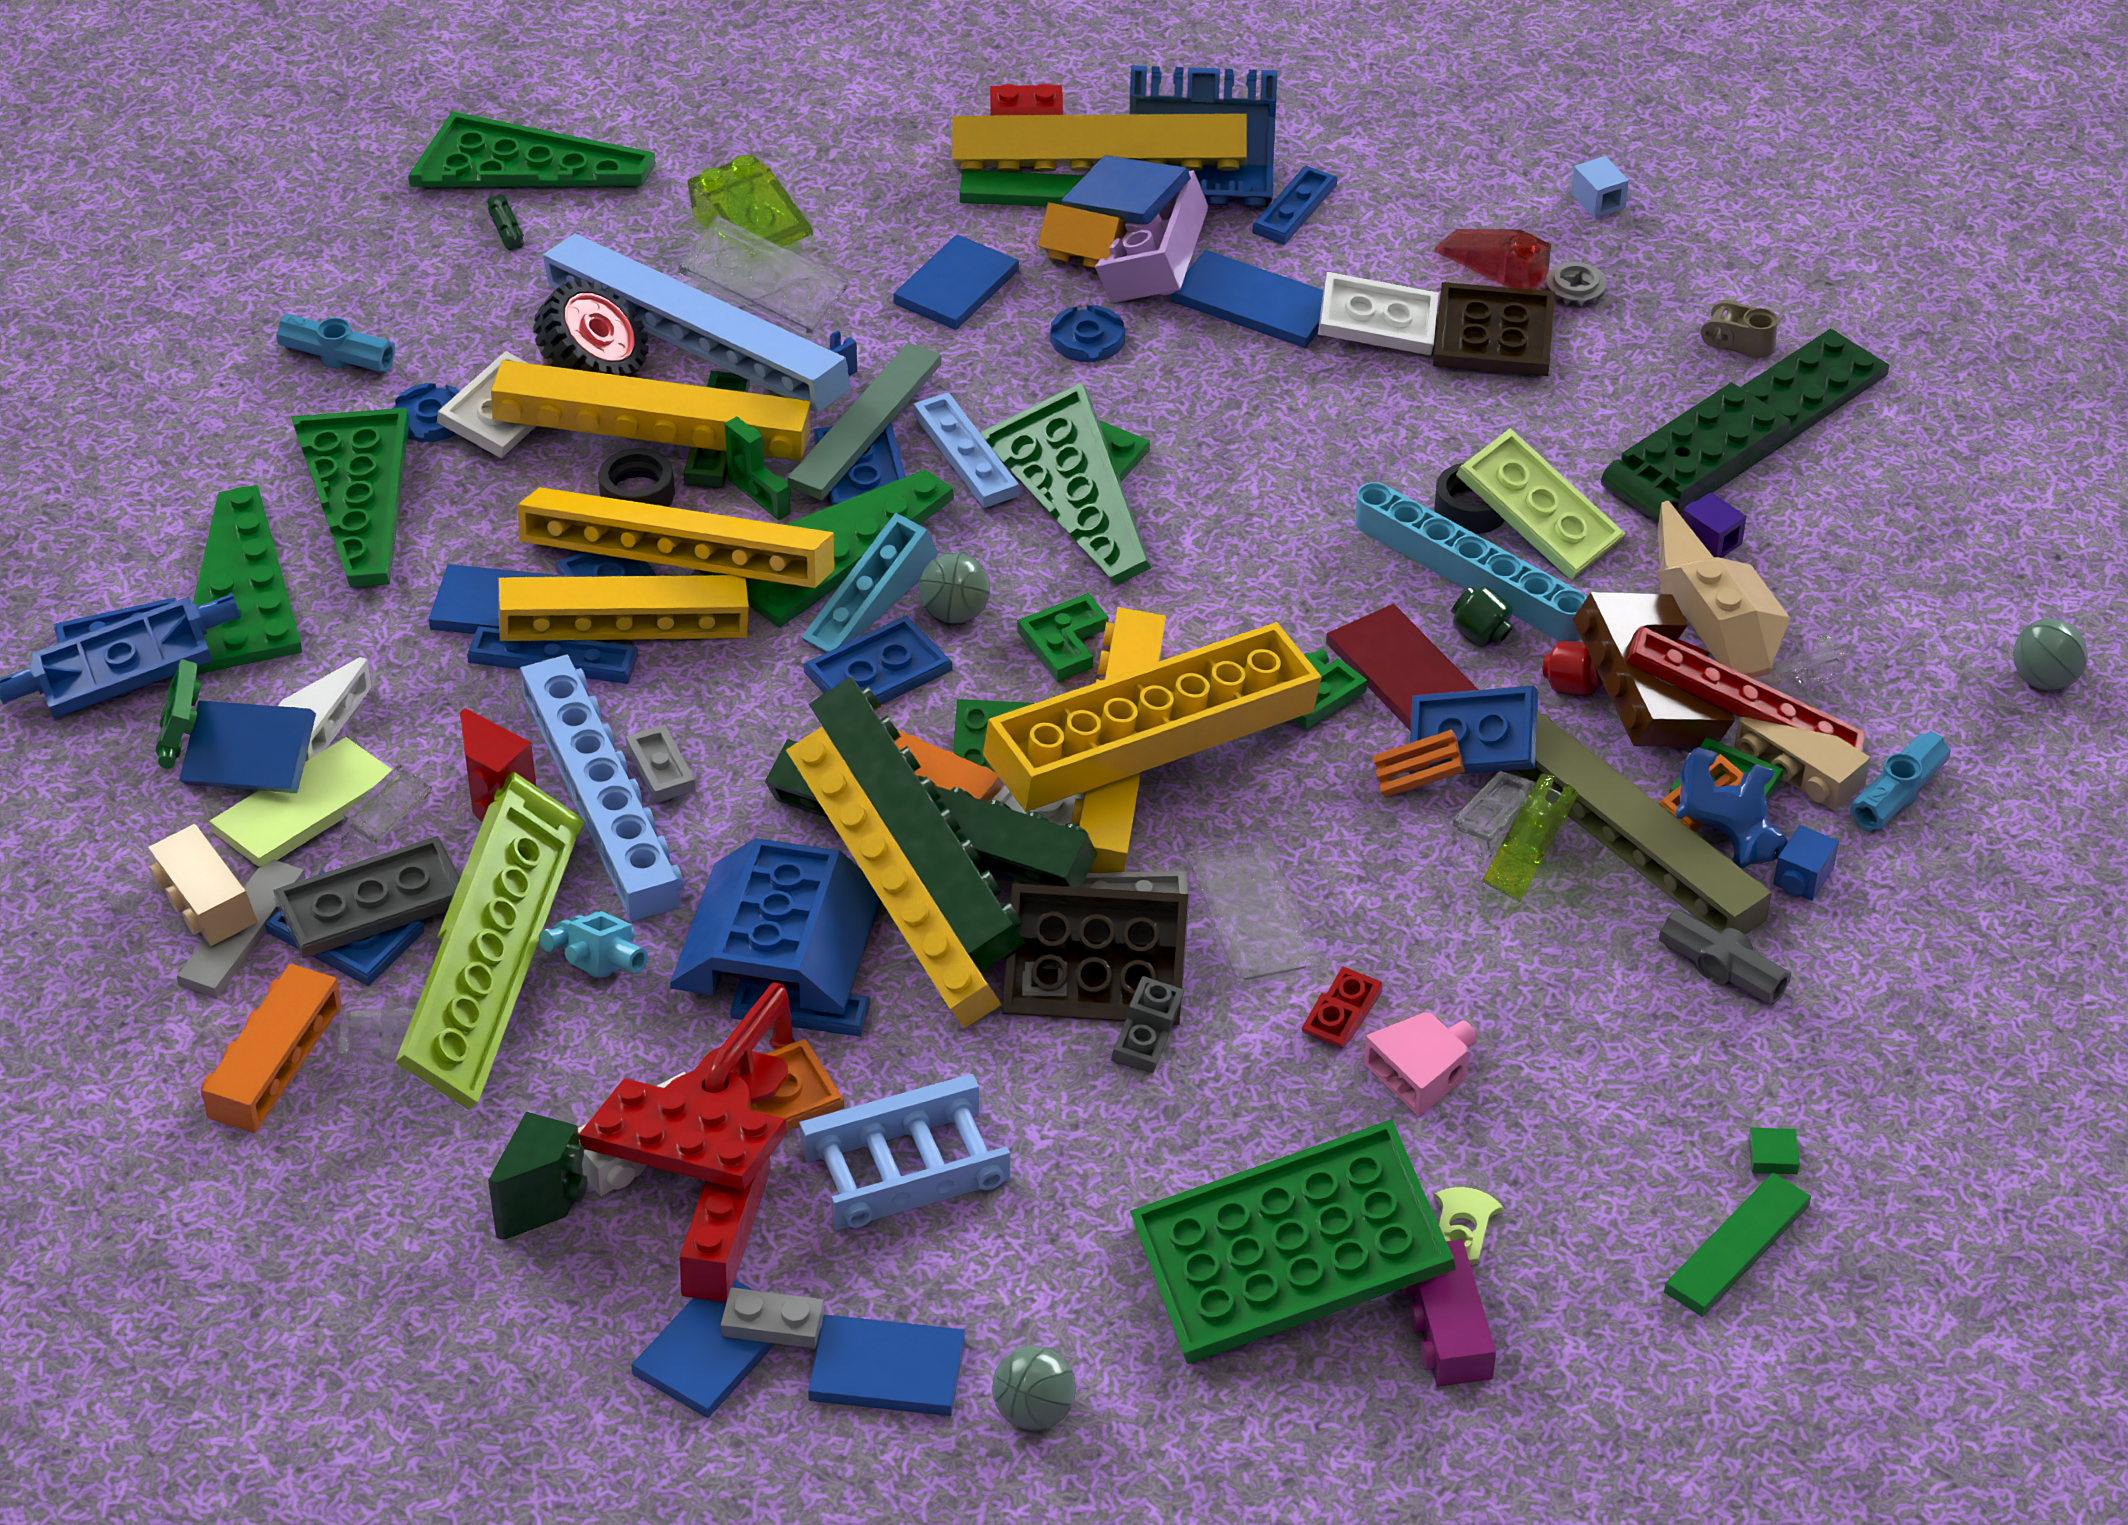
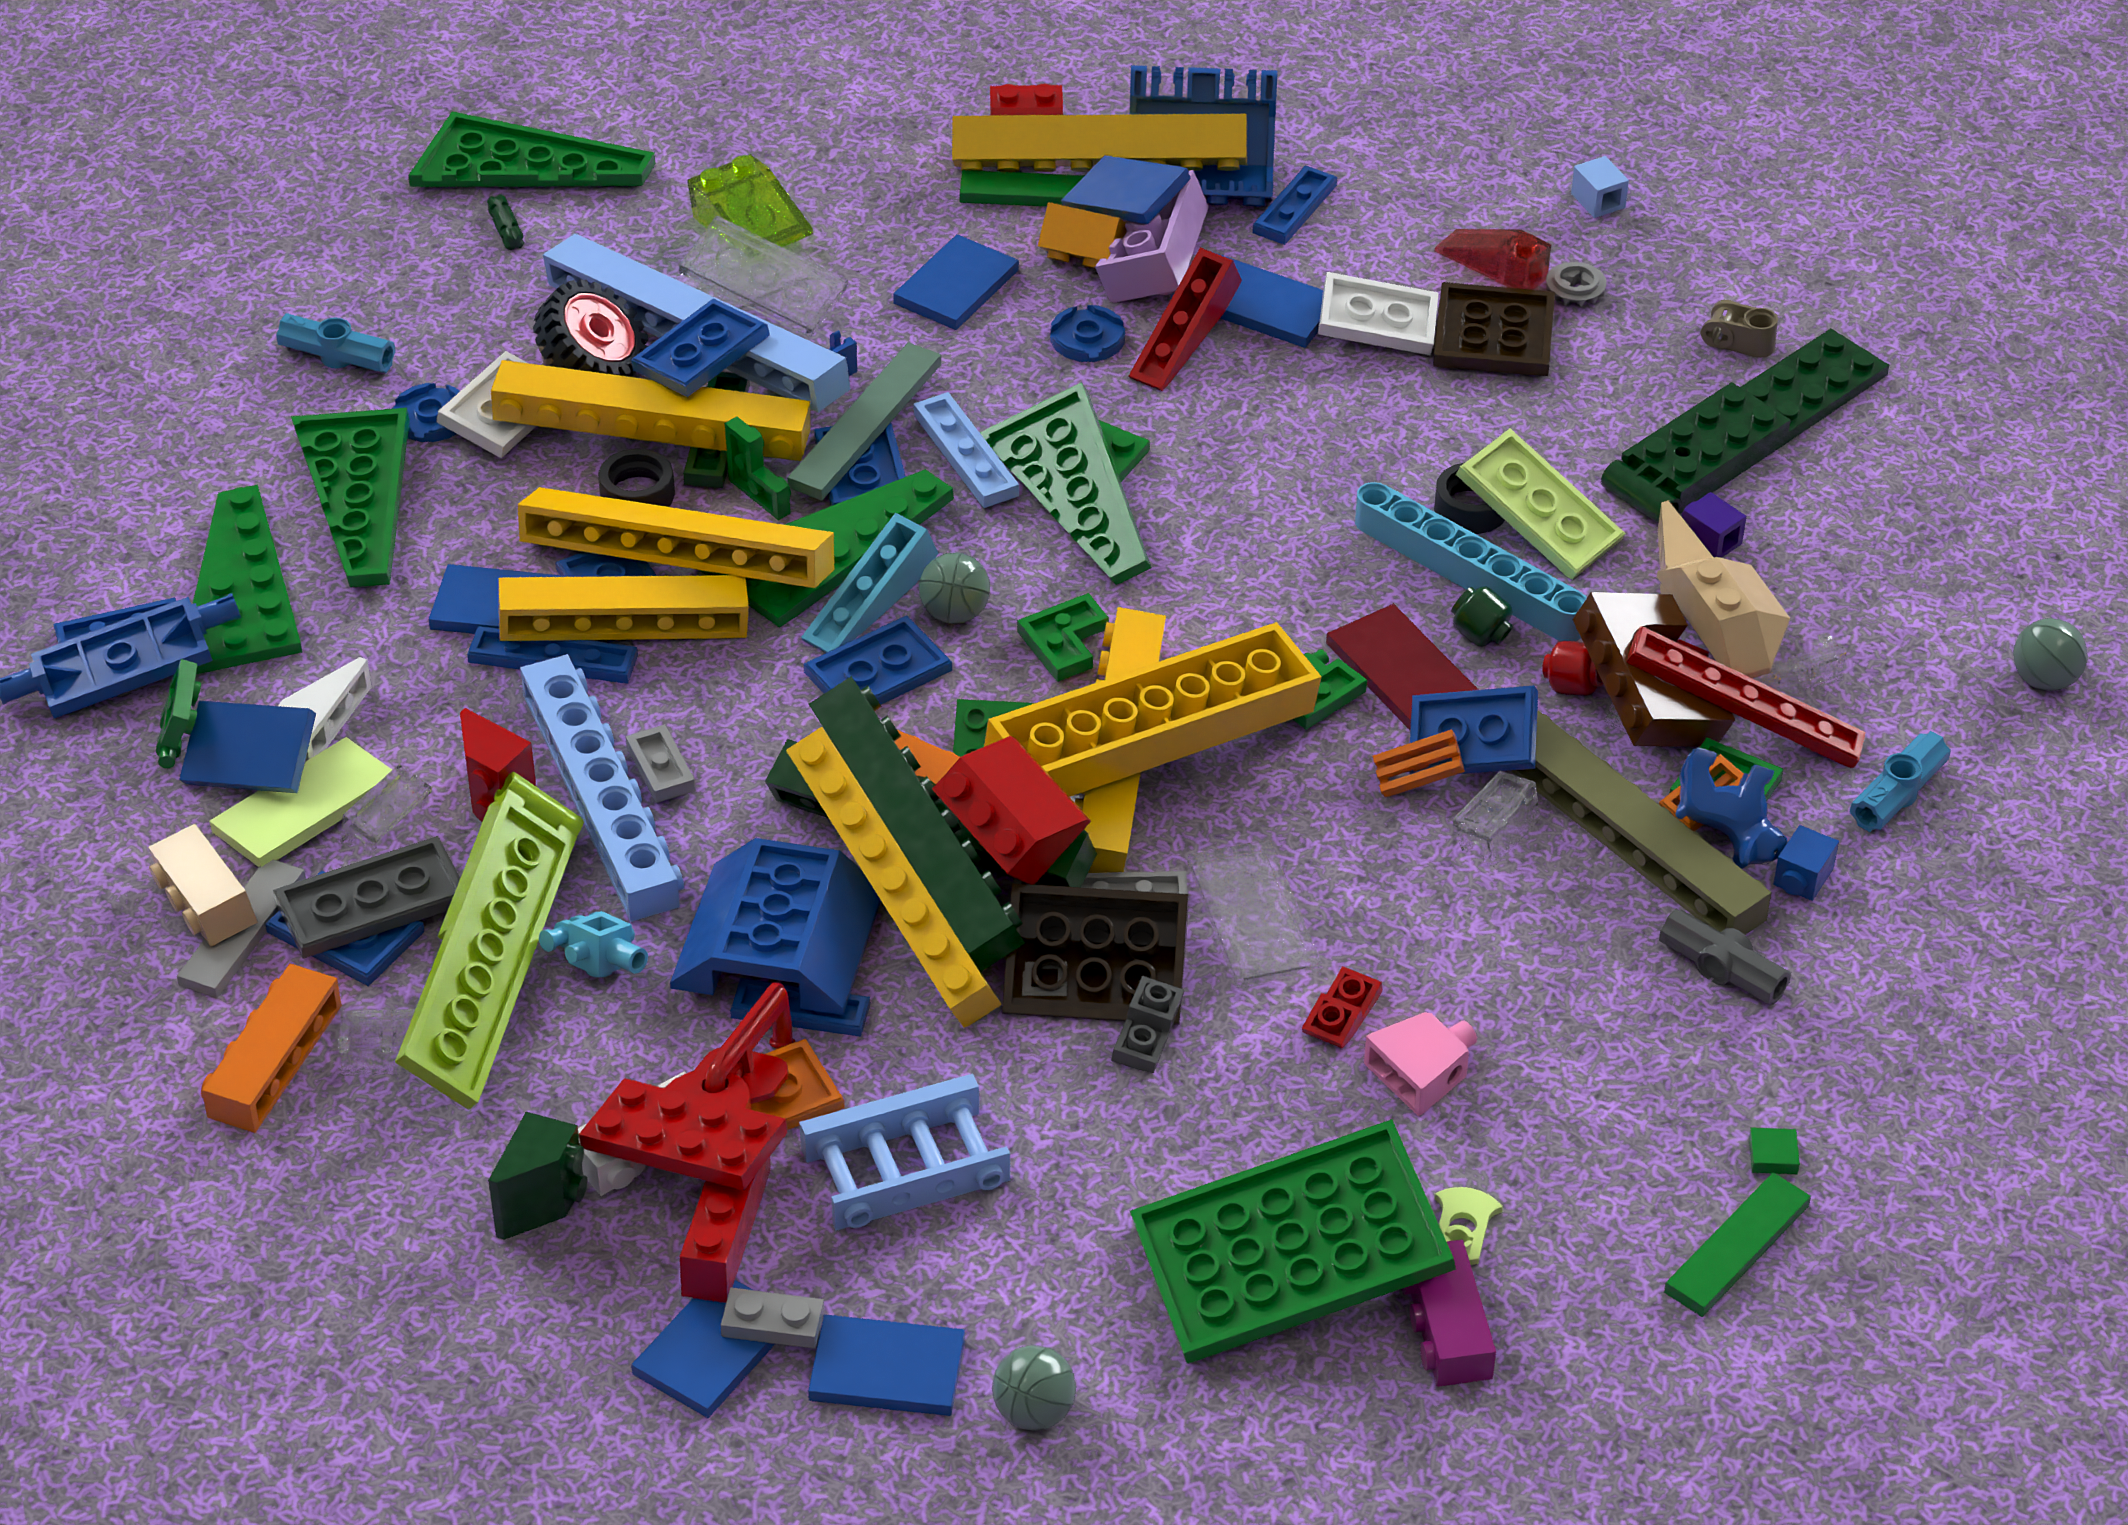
(700, 347): none -> blue tile
(1012, 807): none -> red slope
(1187, 318): none -> red slope
(1530, 838): clear neon green plate -> none
(1811, 761): tan slope -> none

